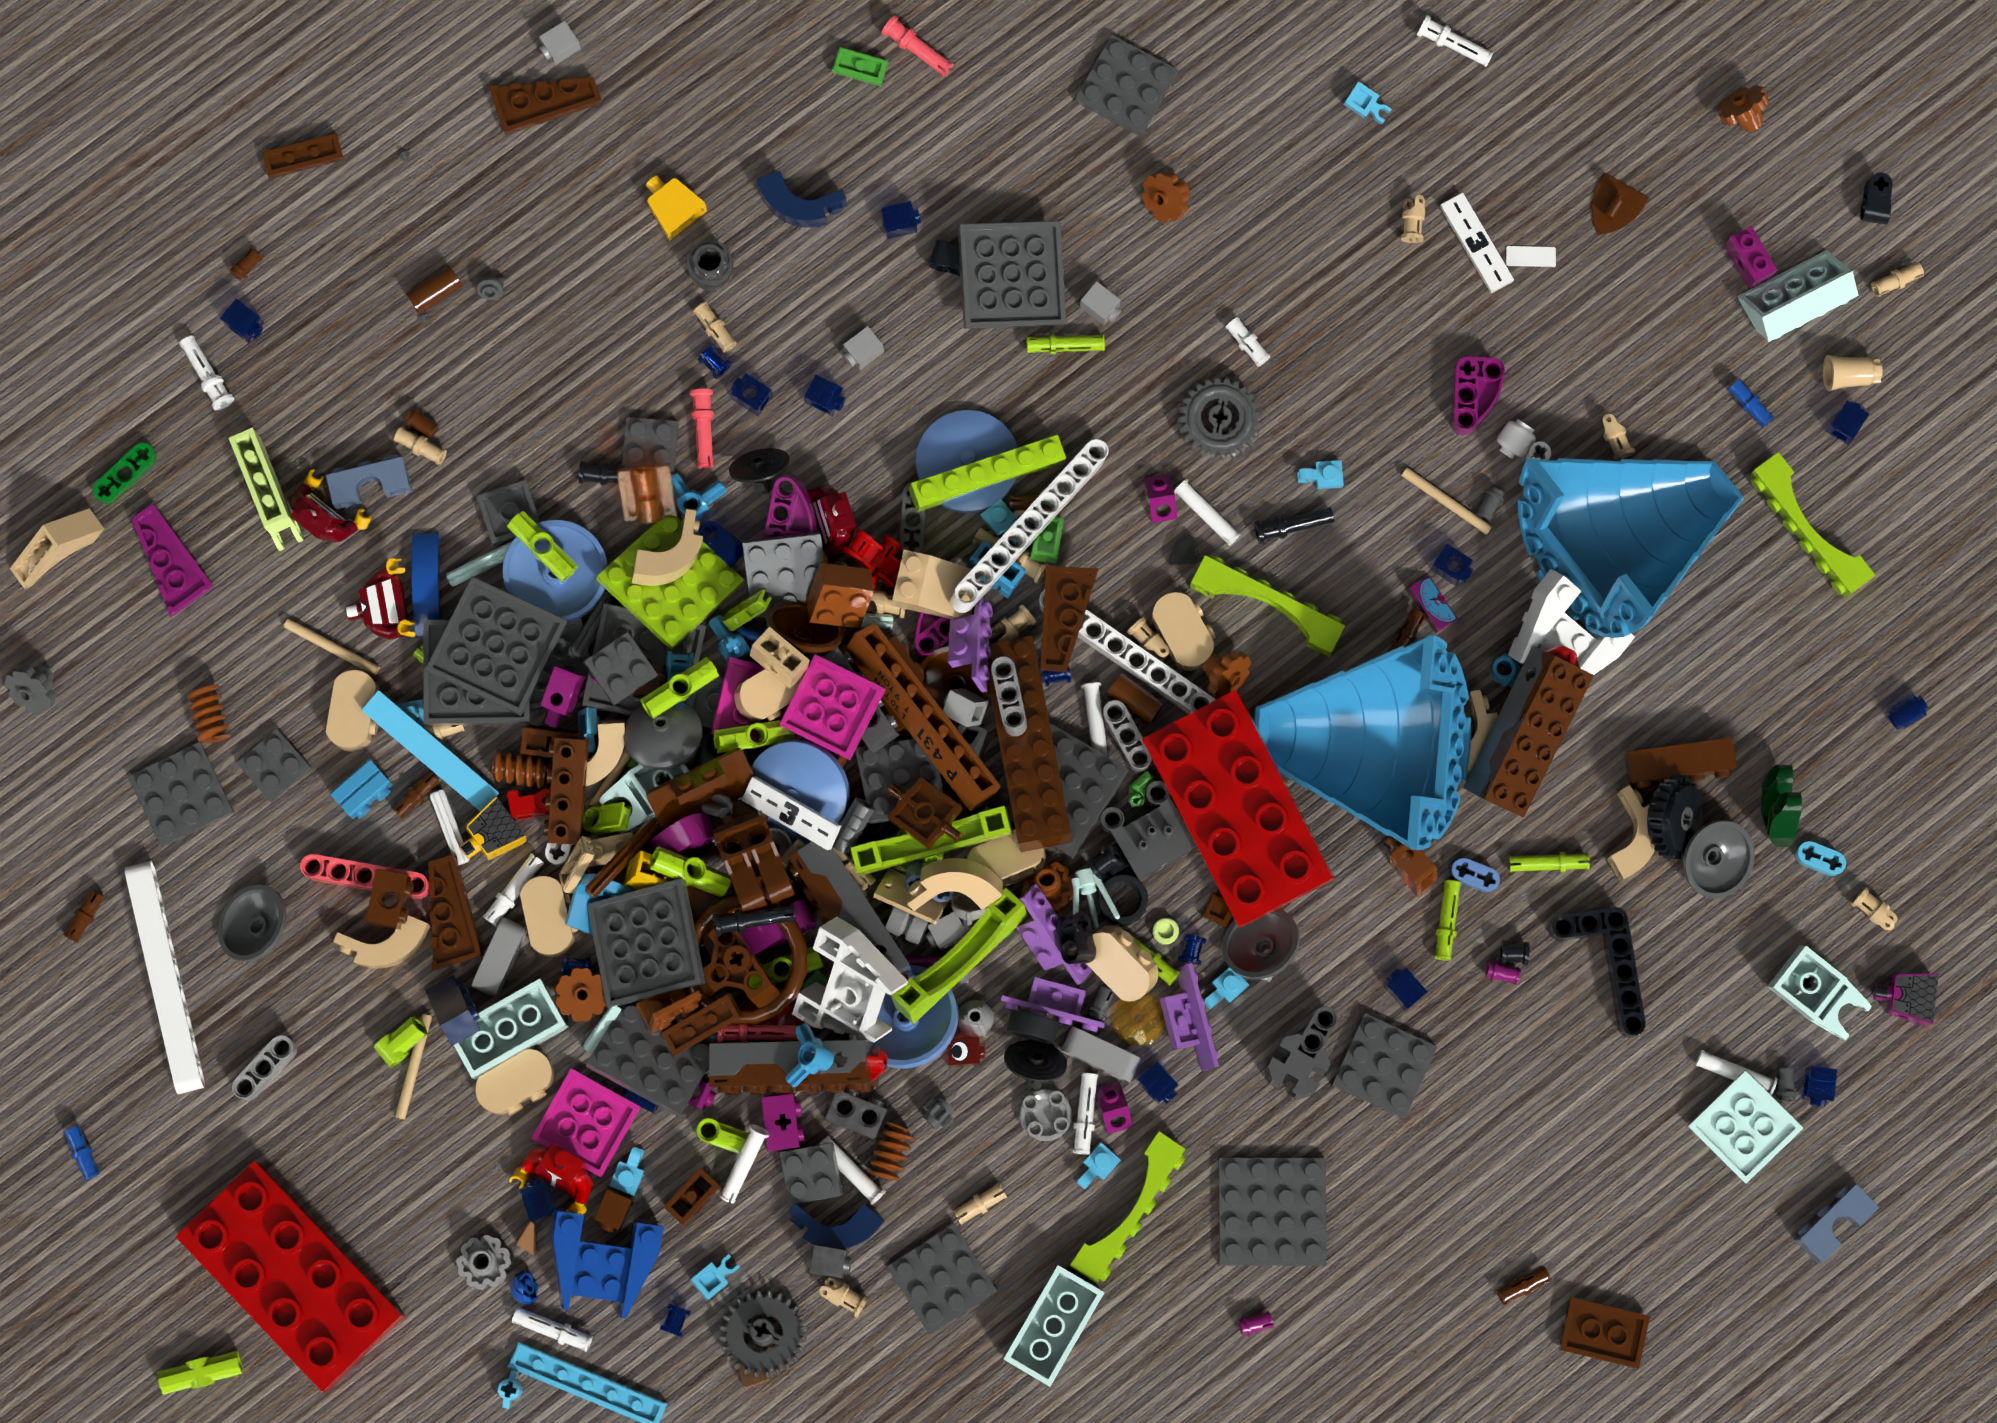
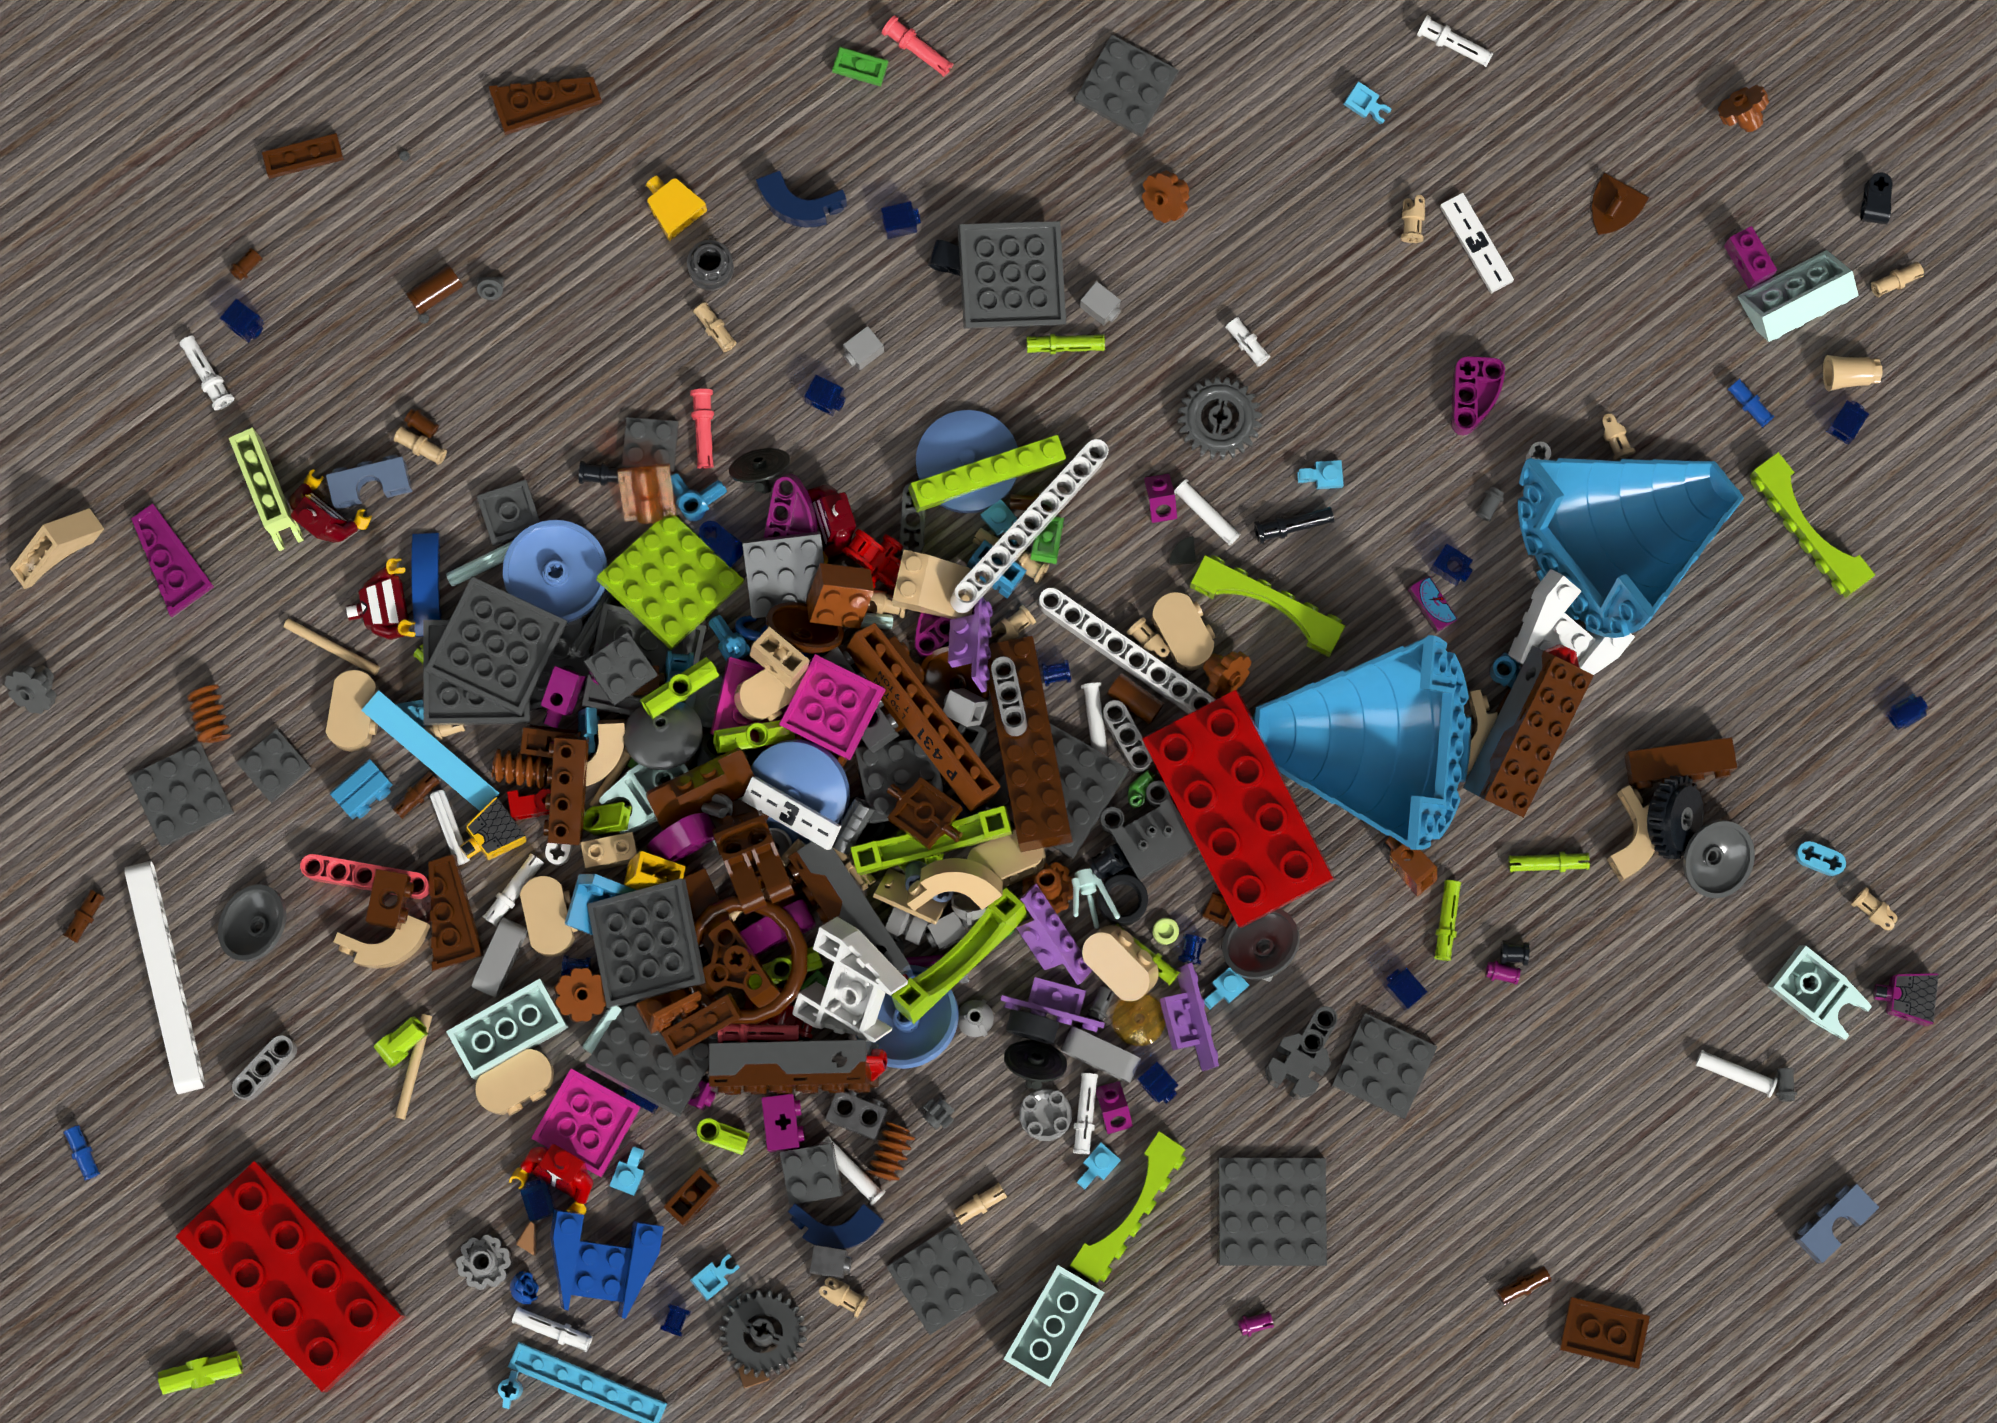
(105, 480): green beam -> none
(454, 1009): brick -> none
(530, 535): lime piece -> none
(559, 43): light grey brick -> none
(576, 864): tan tile -> none
(613, 1211): reddish brown brick -> none
(622, 857): reddish brown axle -> none
(667, 566): tan arch -> none
(703, 877): lime piece -> none
(714, 361): clear blue bush -> none
(740, 921): black pin -> none
(743, 1163): white pin -> none
(746, 611): lime piece -> none
(753, 404): clear blue brick -> none
(811, 1056): dark azure axle -> none
(965, 1052): clear red brick -> none
(1064, 609): reddish brown wing -> none
(1076, 940): black piece -> none
(1408, 631): reddish brown pin -> none
(1446, 501): tan bar -> none
(1477, 869): medium blue beam -> none
(1516, 439): white head -> none
(1530, 256): white sticker -> none
(1614, 959): black beam -> none
(1745, 1126): light aqua plate -> none
(1780, 805): dark green connector -> none
(1819, 1085): clear blue brick -> none

